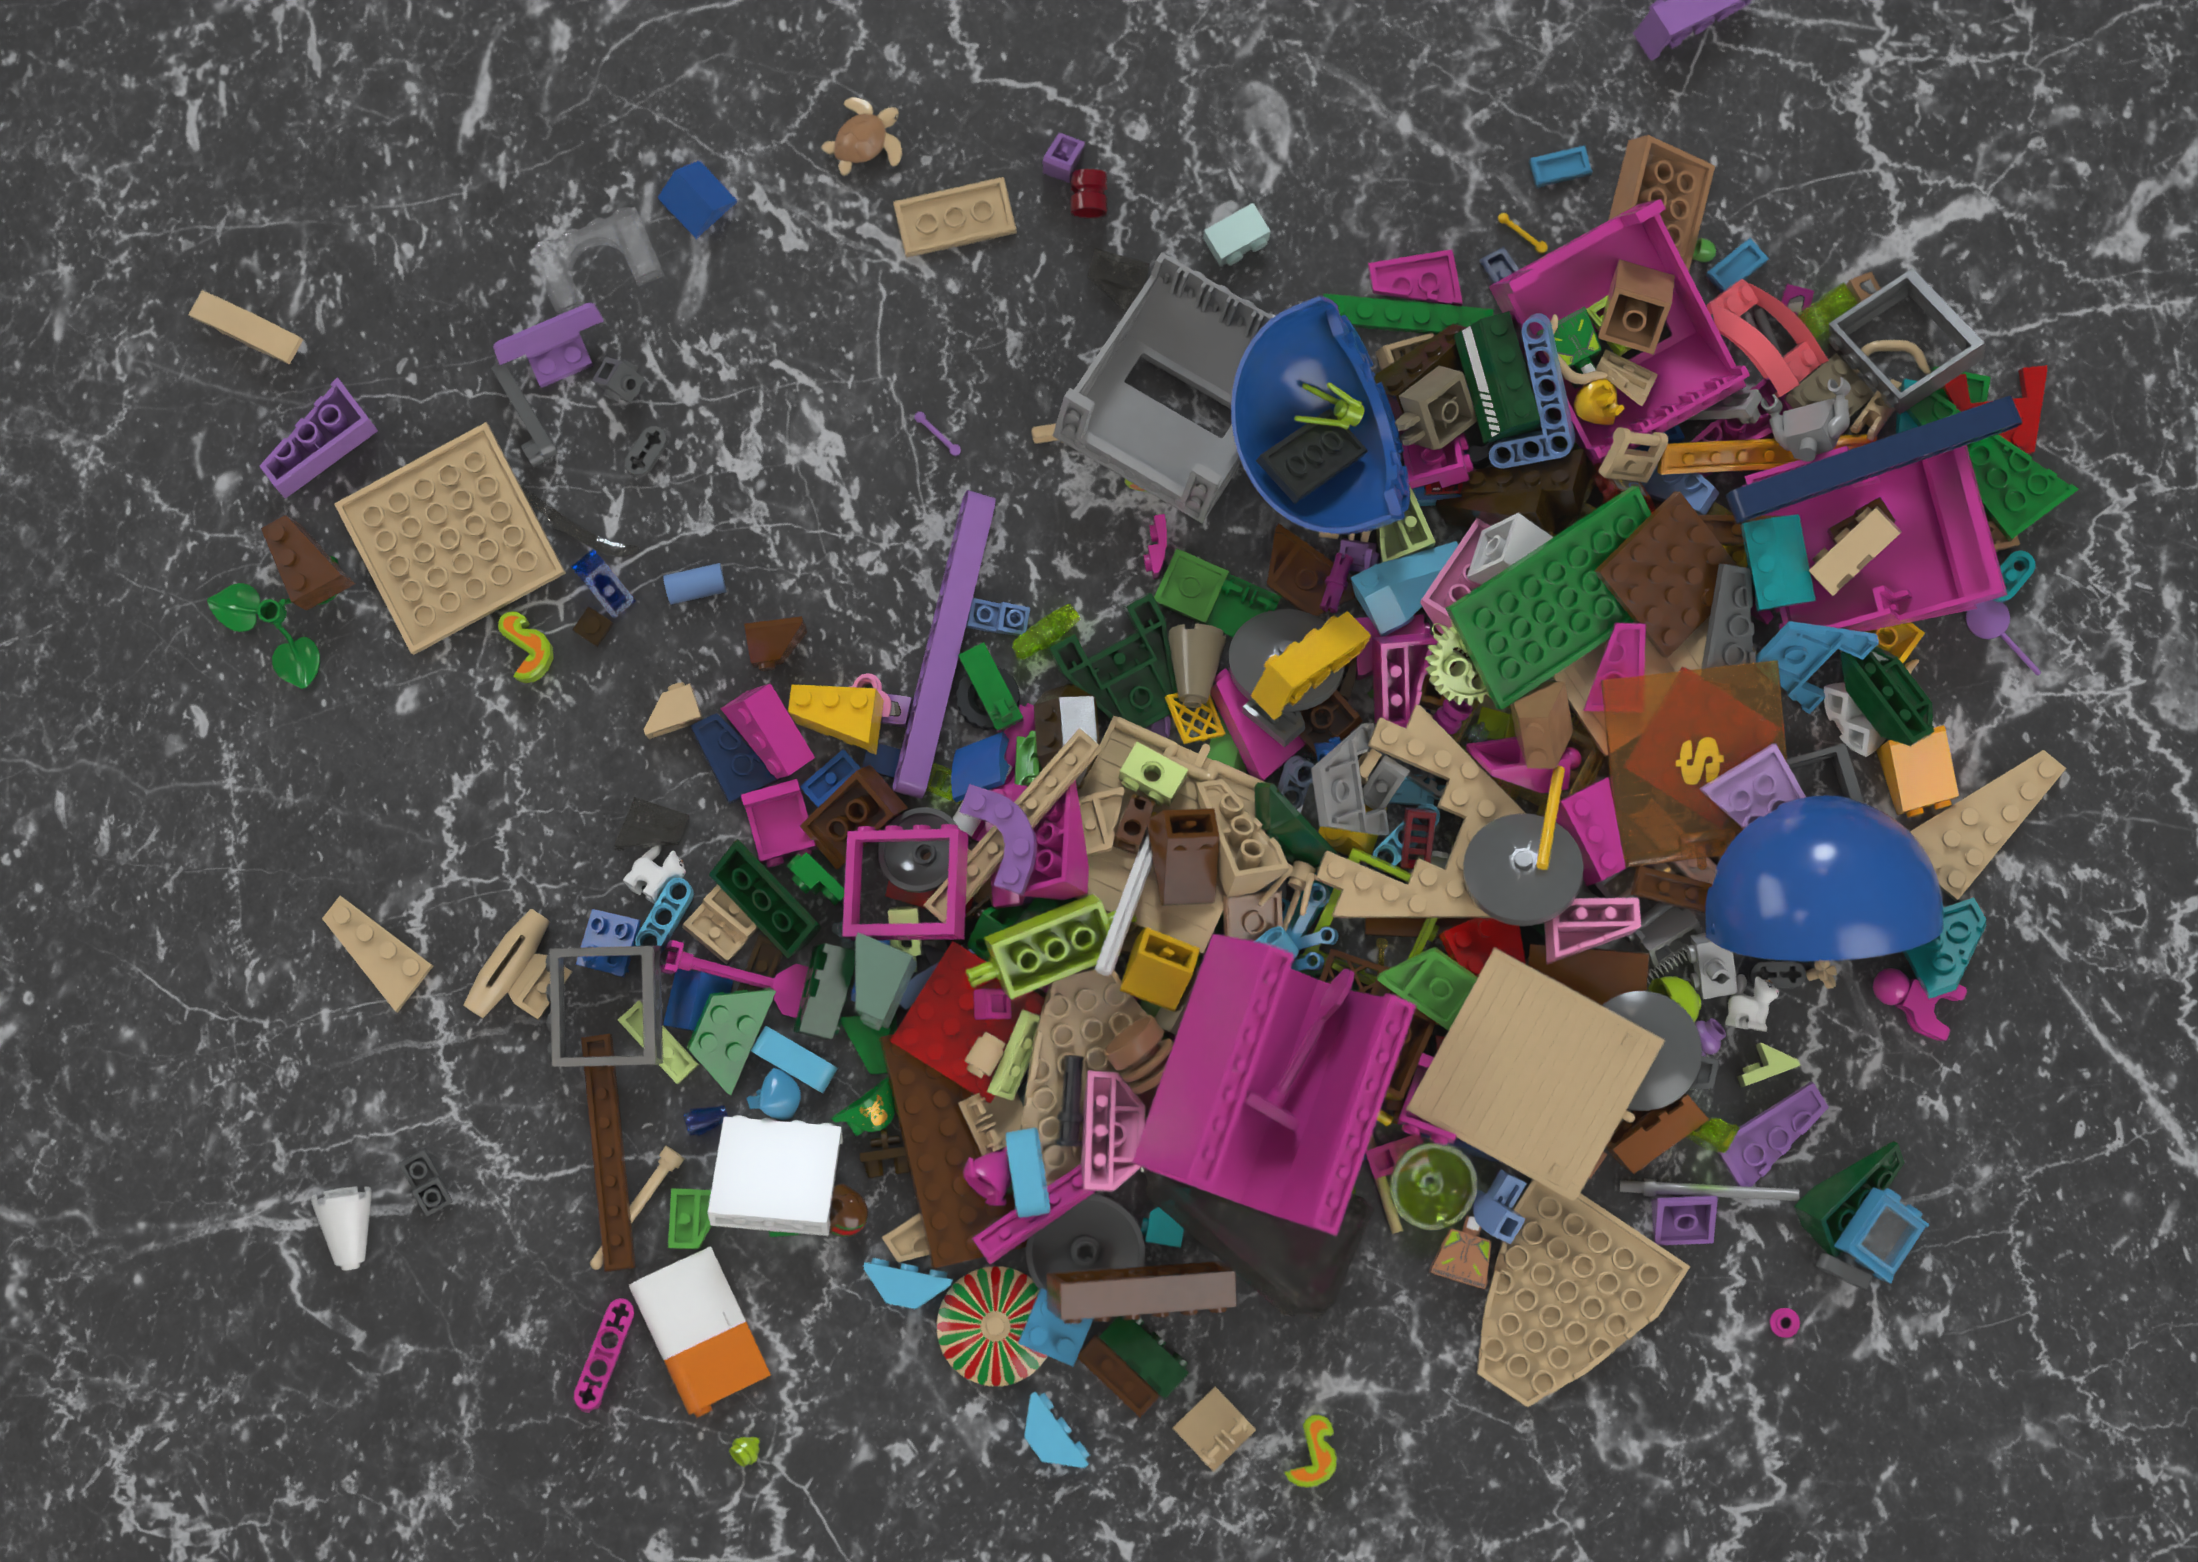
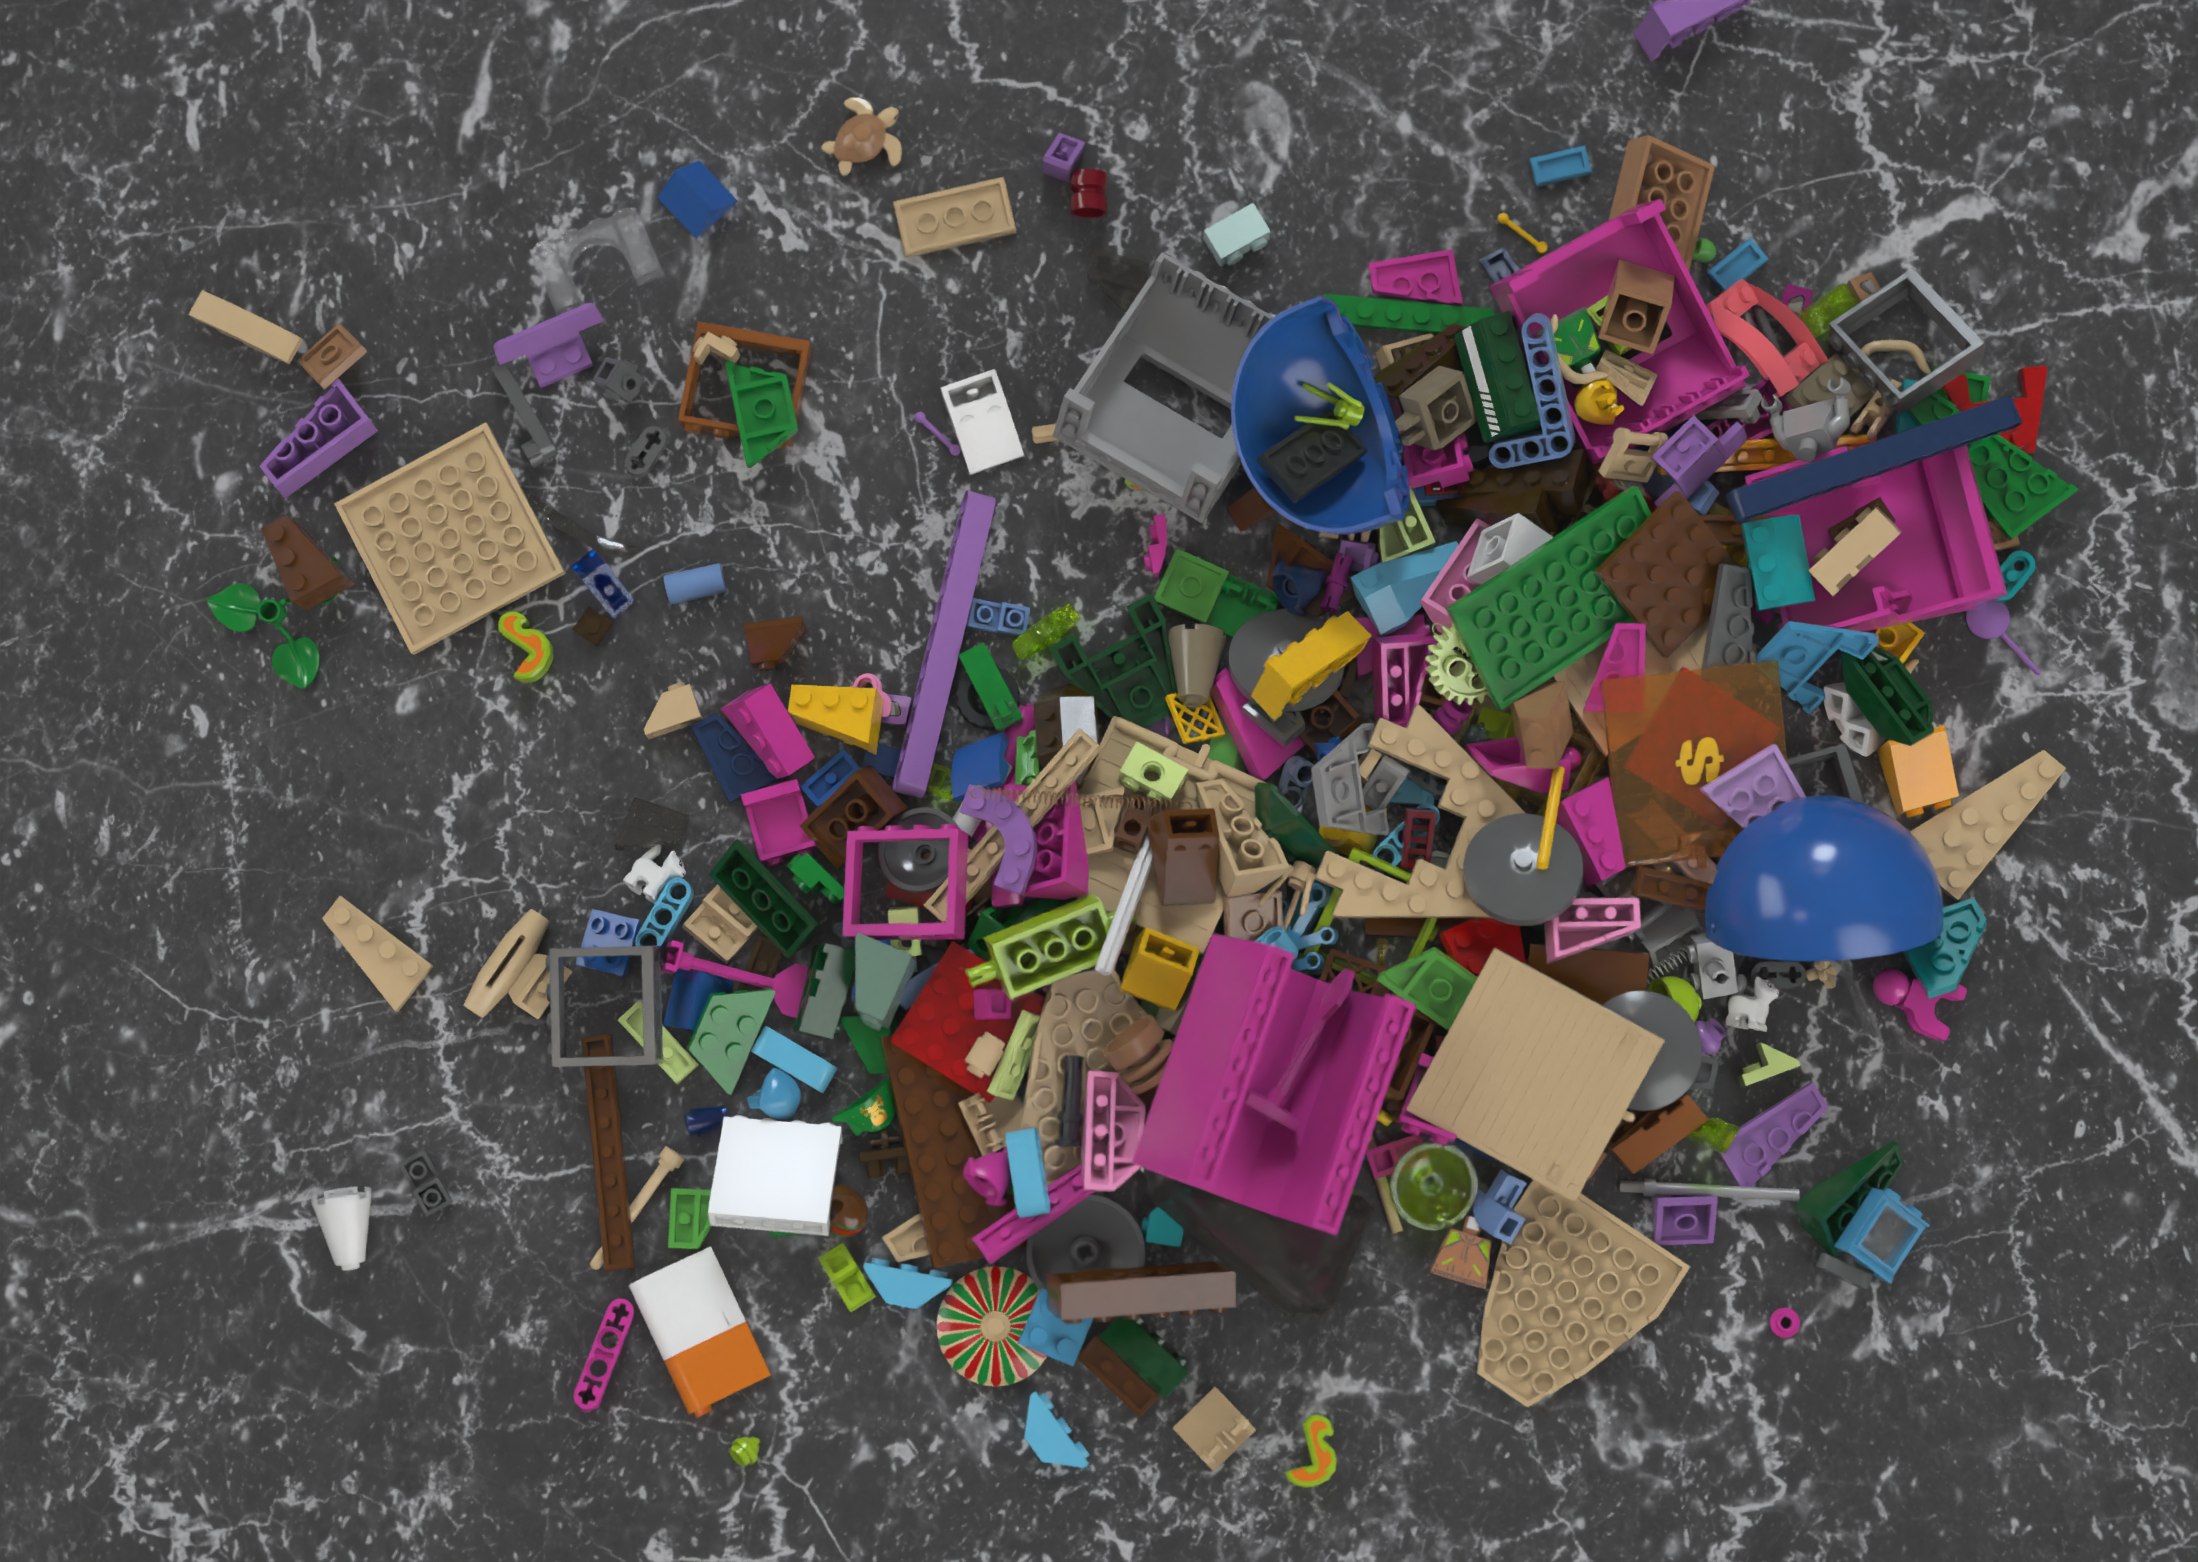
(331, 356): none -> medium nougat tile
(722, 347): none -> tan bracket
(750, 340): none -> dark orange window
(761, 409): none -> green wing
(847, 1277): none -> lime slope
(982, 421): none -> white slope
(1106, 800): none -> medium nougat piece
(1250, 510): none -> reddish brown slope
(1297, 585): none -> dark blue hat
(1695, 455): none -> medium lavender plate

